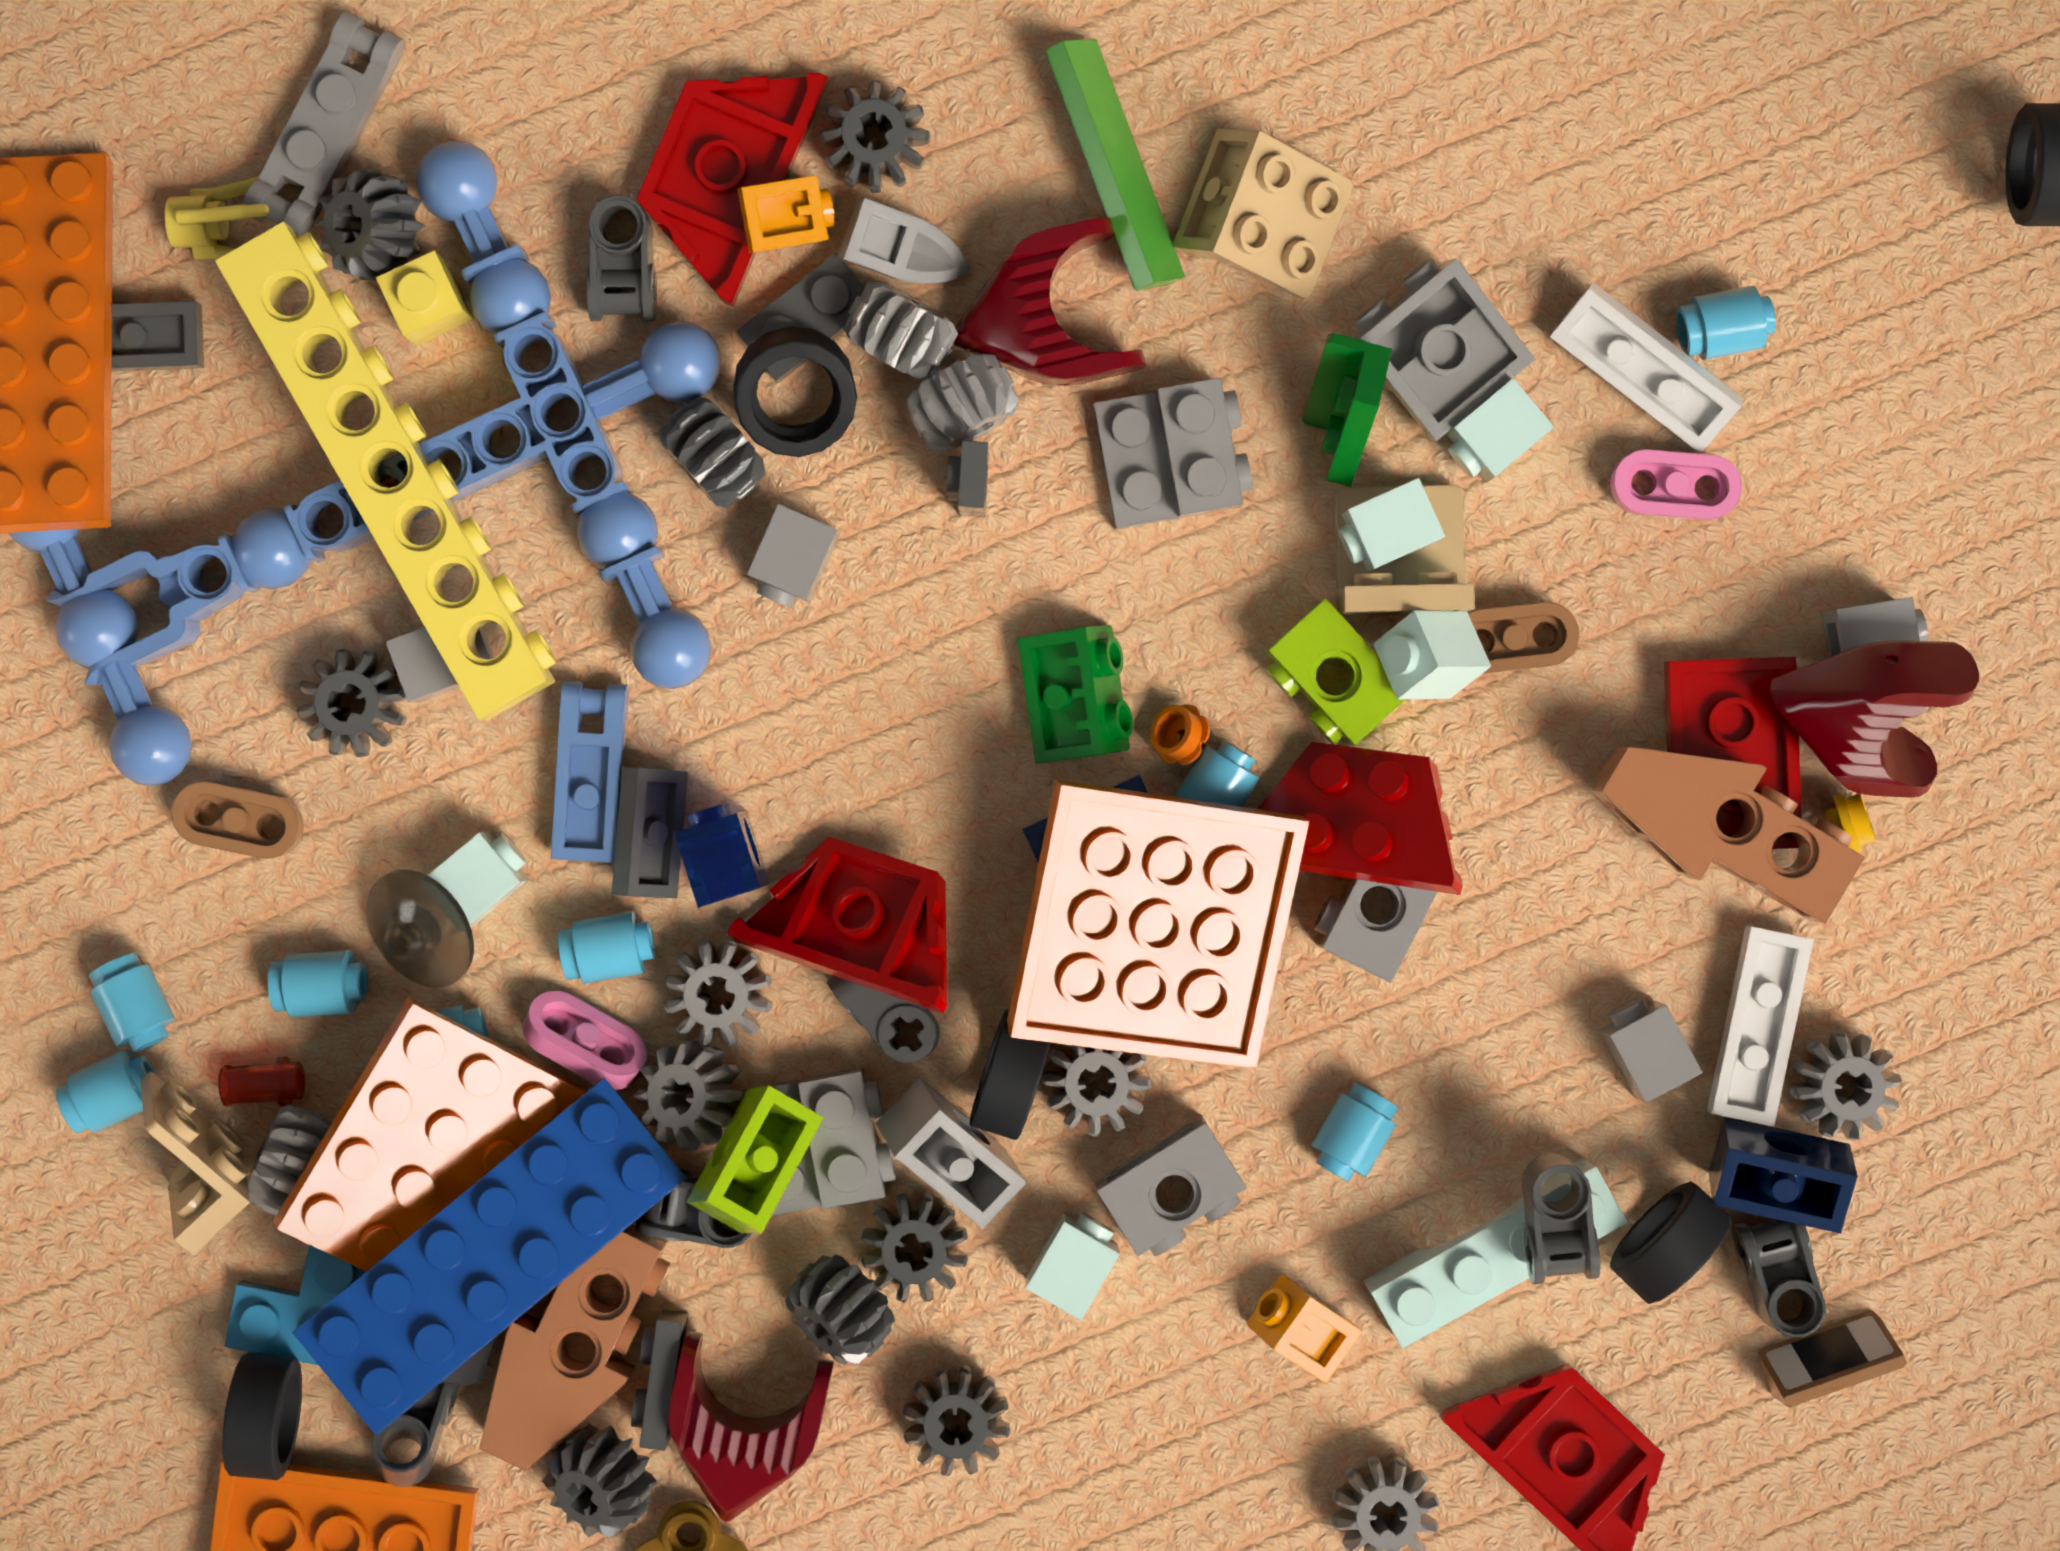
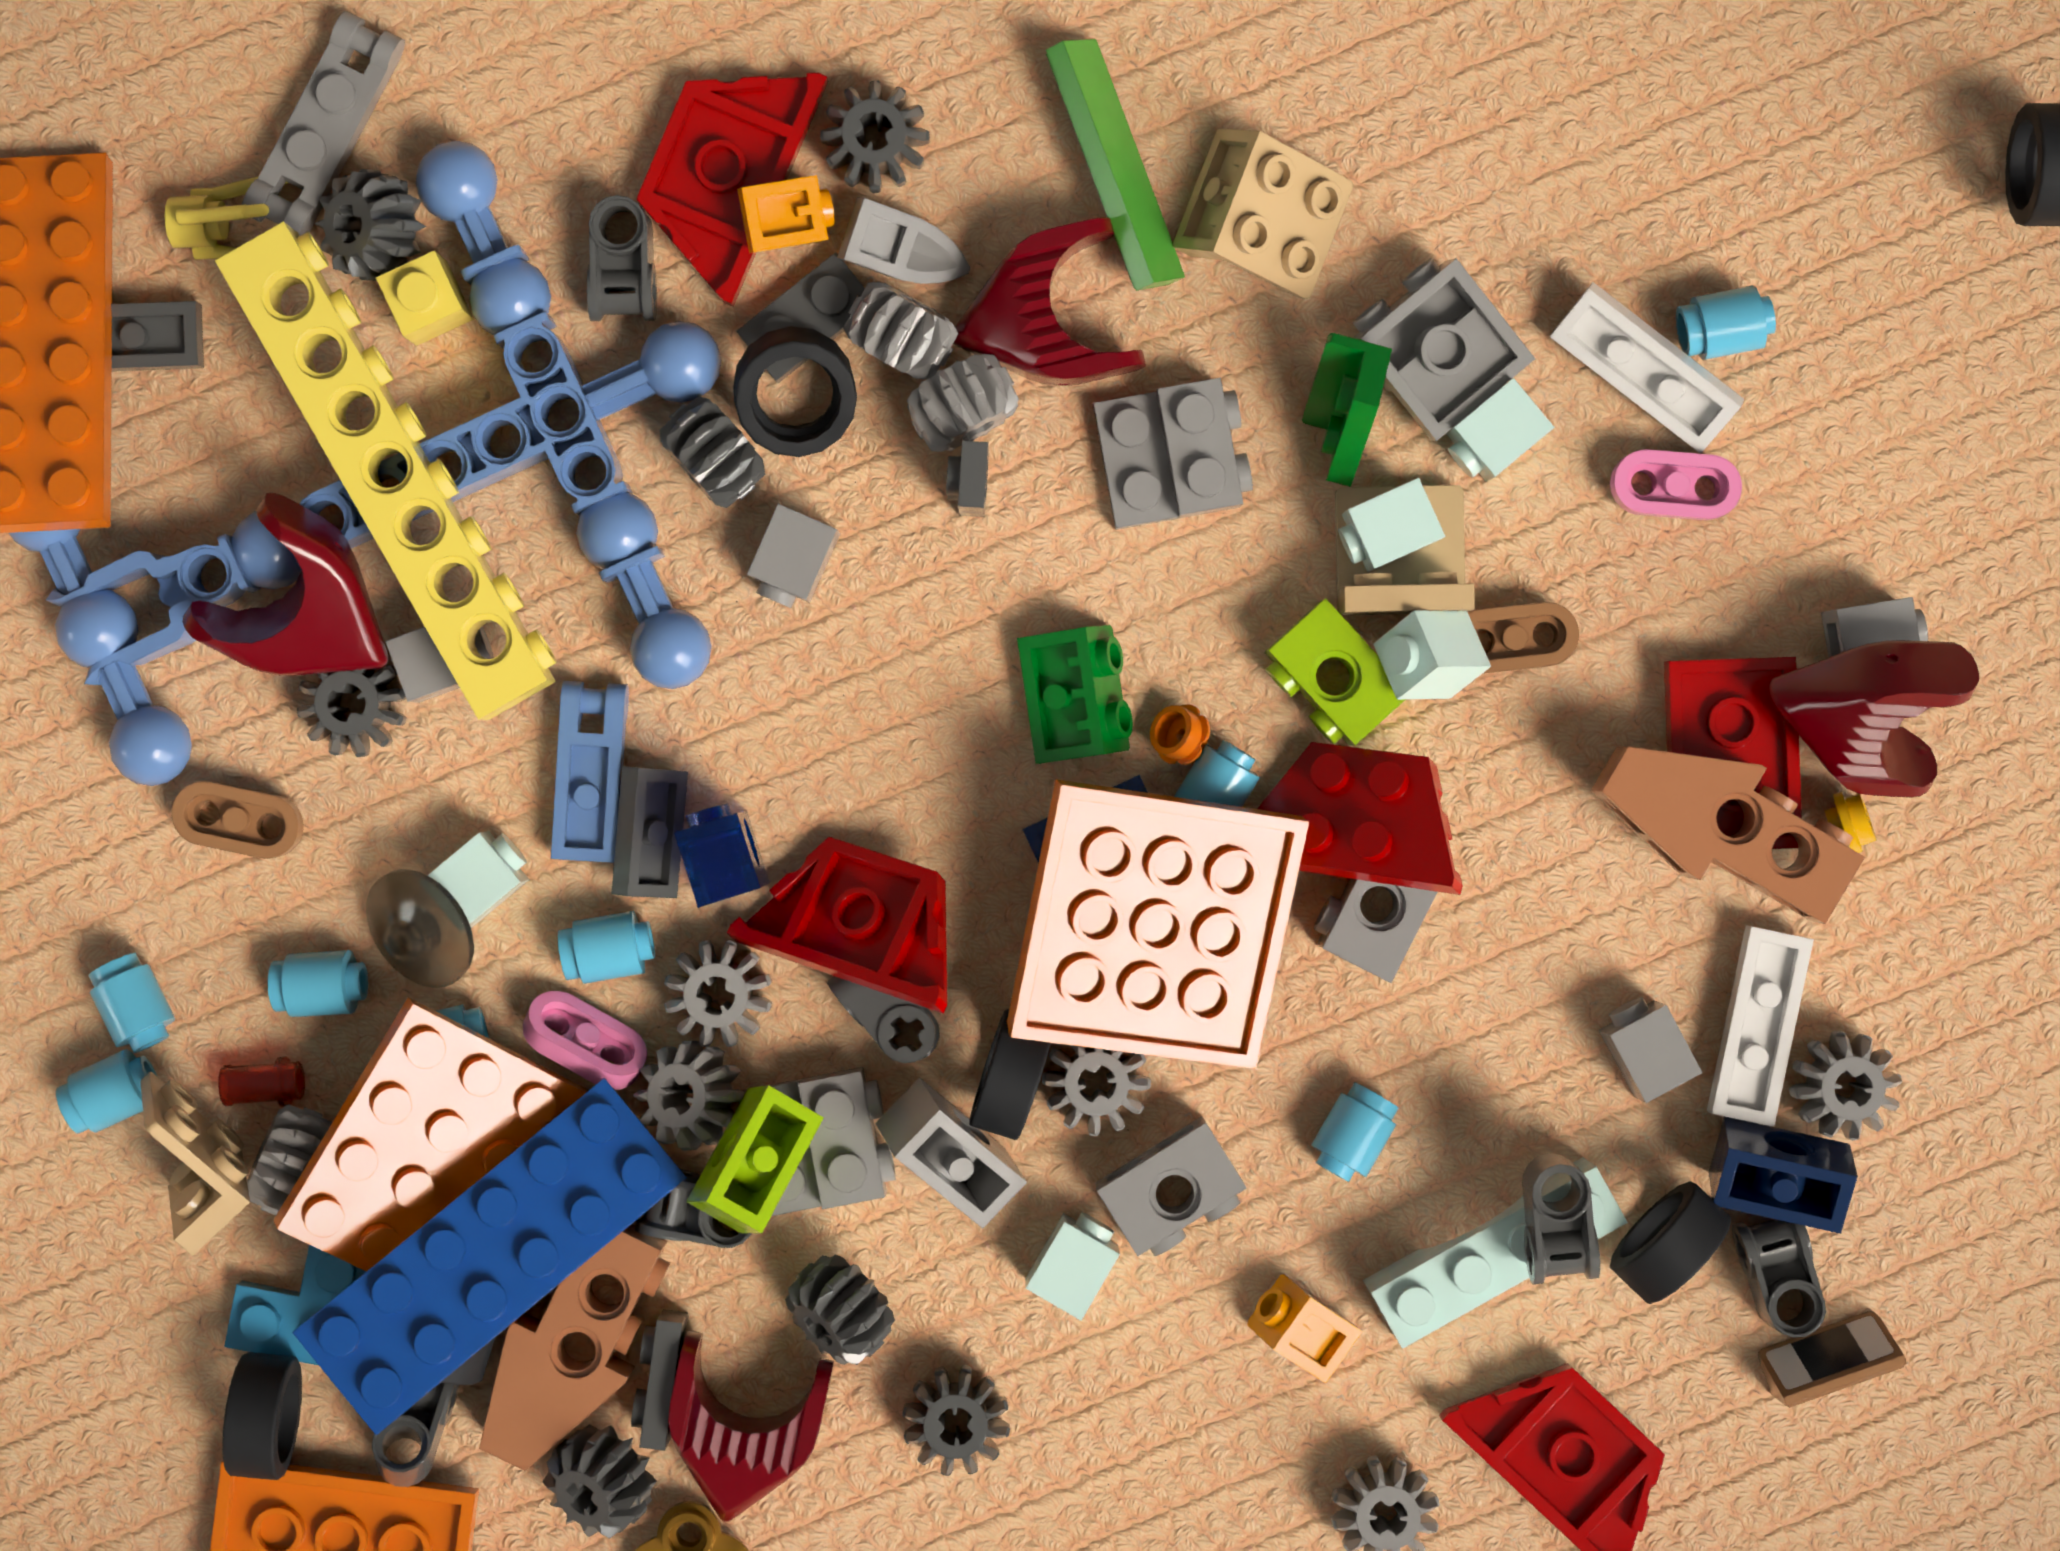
(320, 621): none -> dark red animal
(902, 1265): dark grey gear -> none

